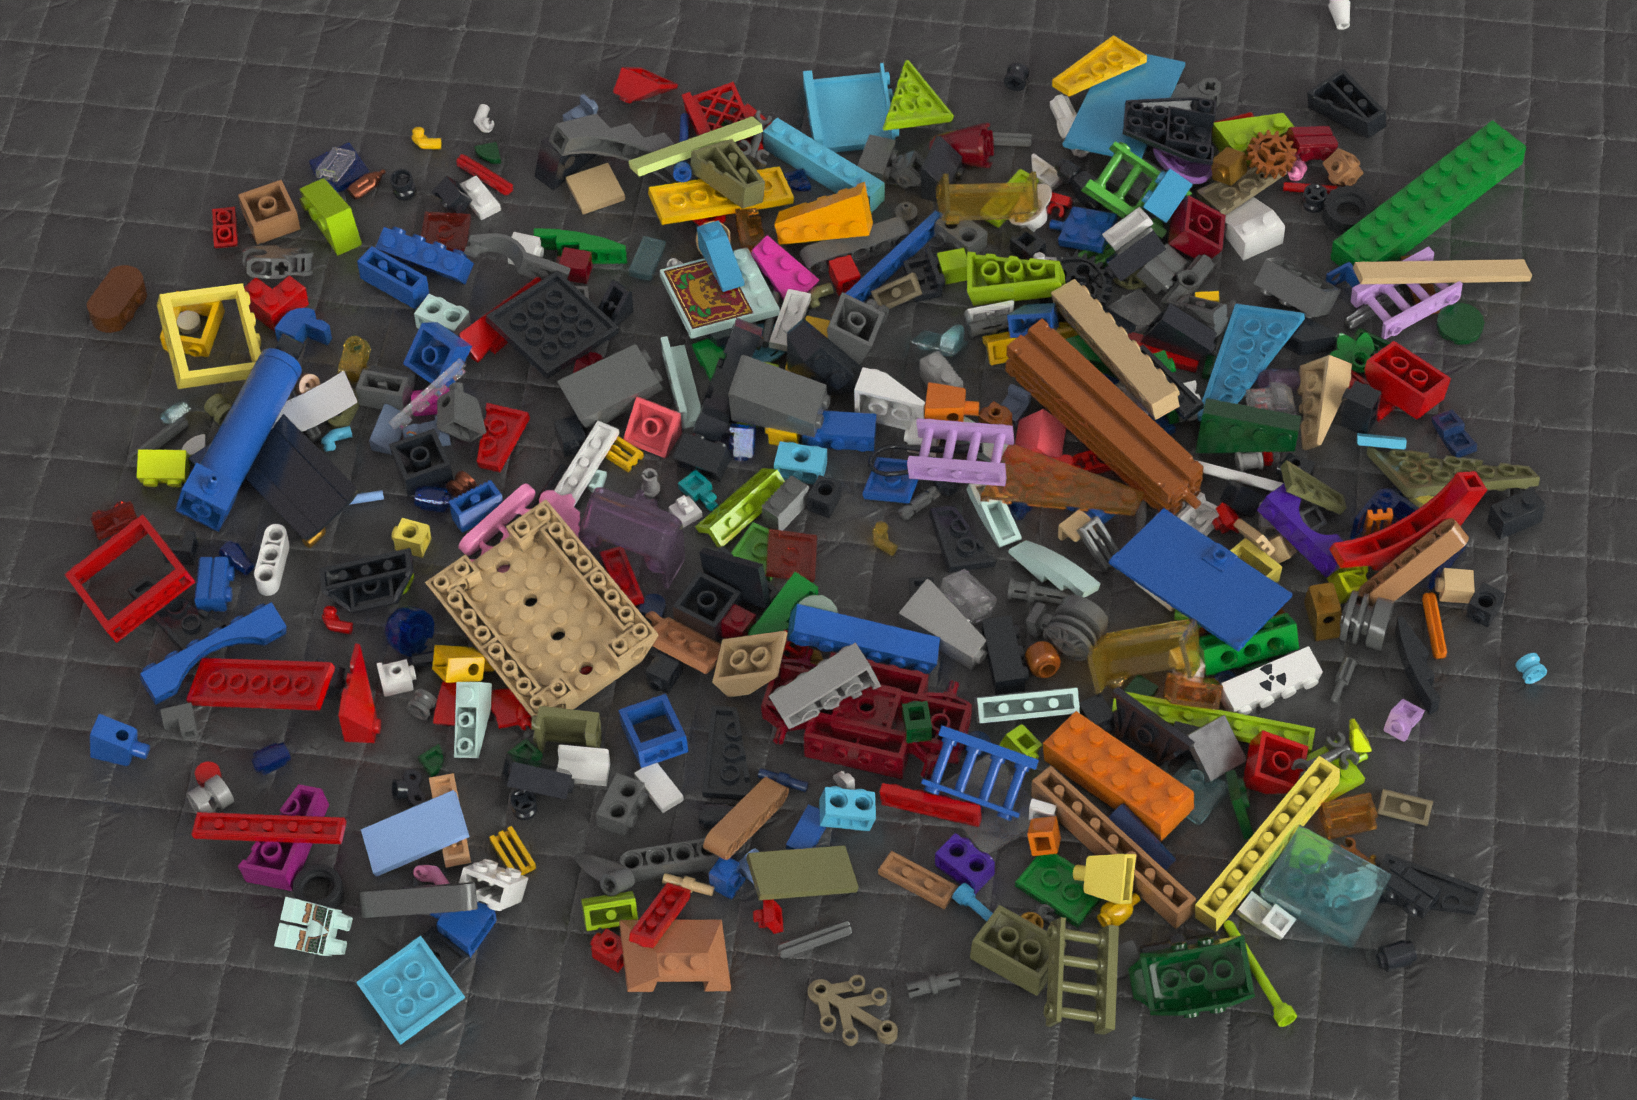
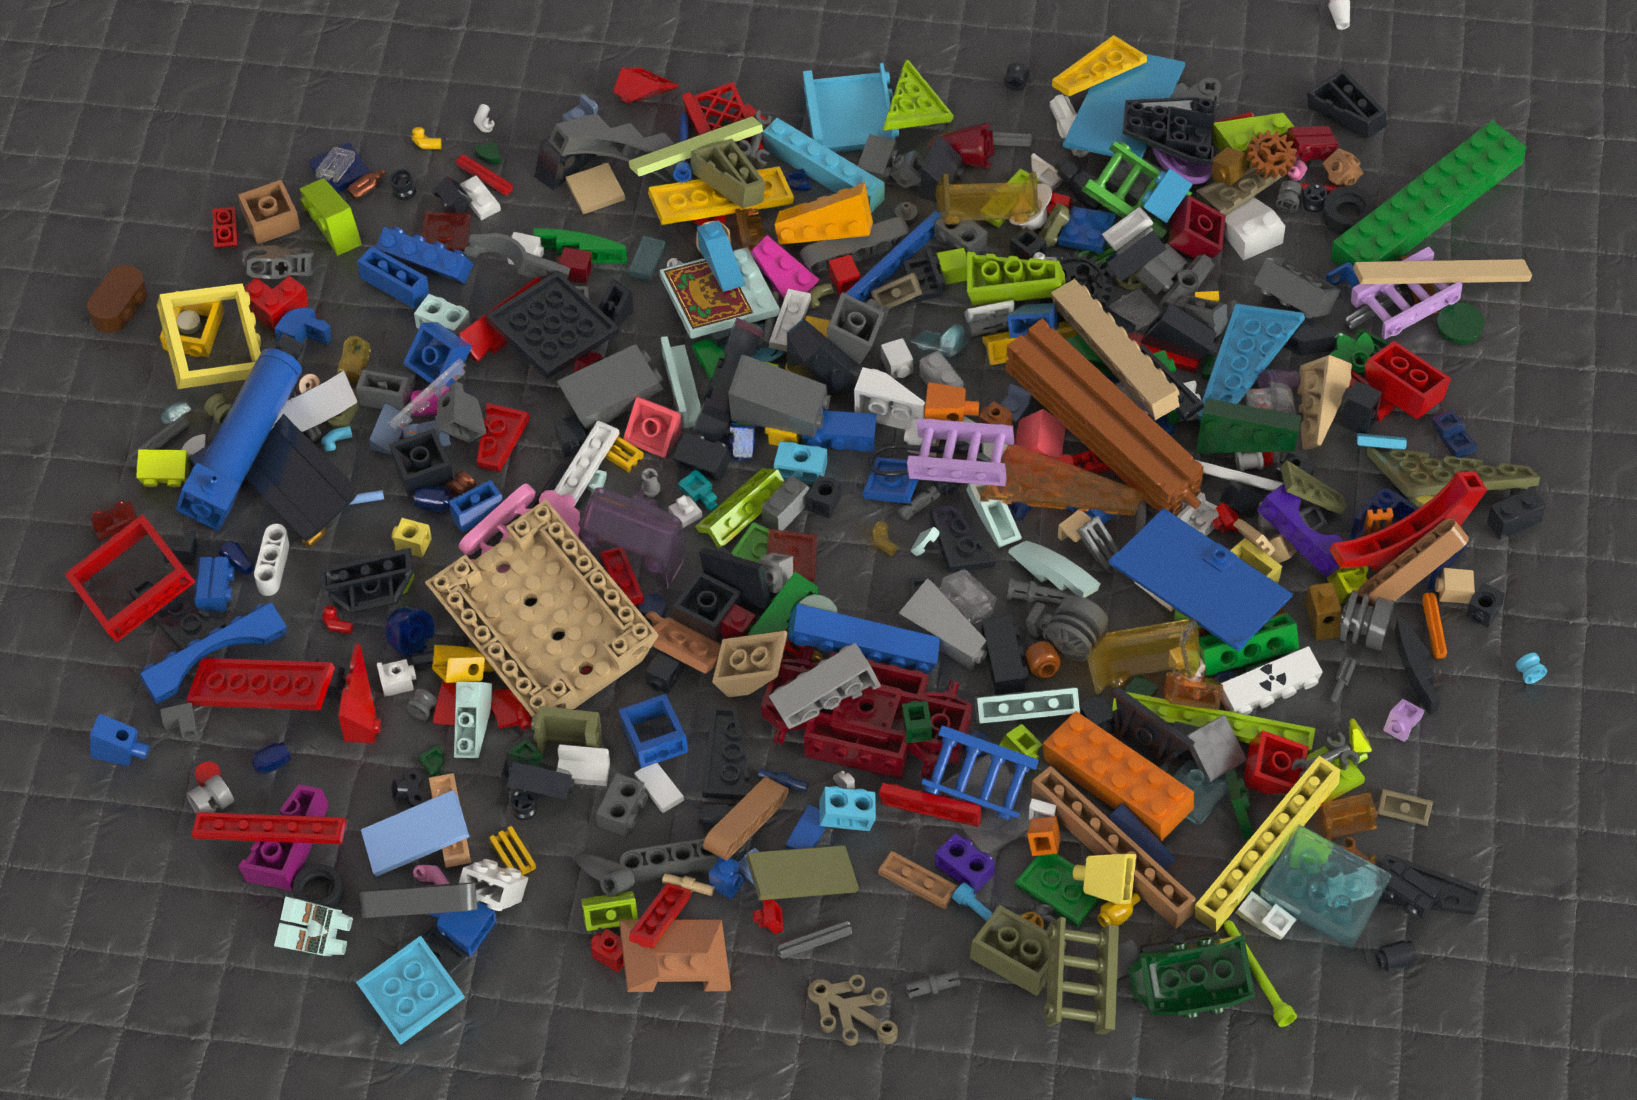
(777, 570): none -> light grey brick
(897, 359): none -> white brick
(923, 539): none -> light aqua tile
(1057, 218): none -> olive plate
(1289, 196): none -> dark grey wheel

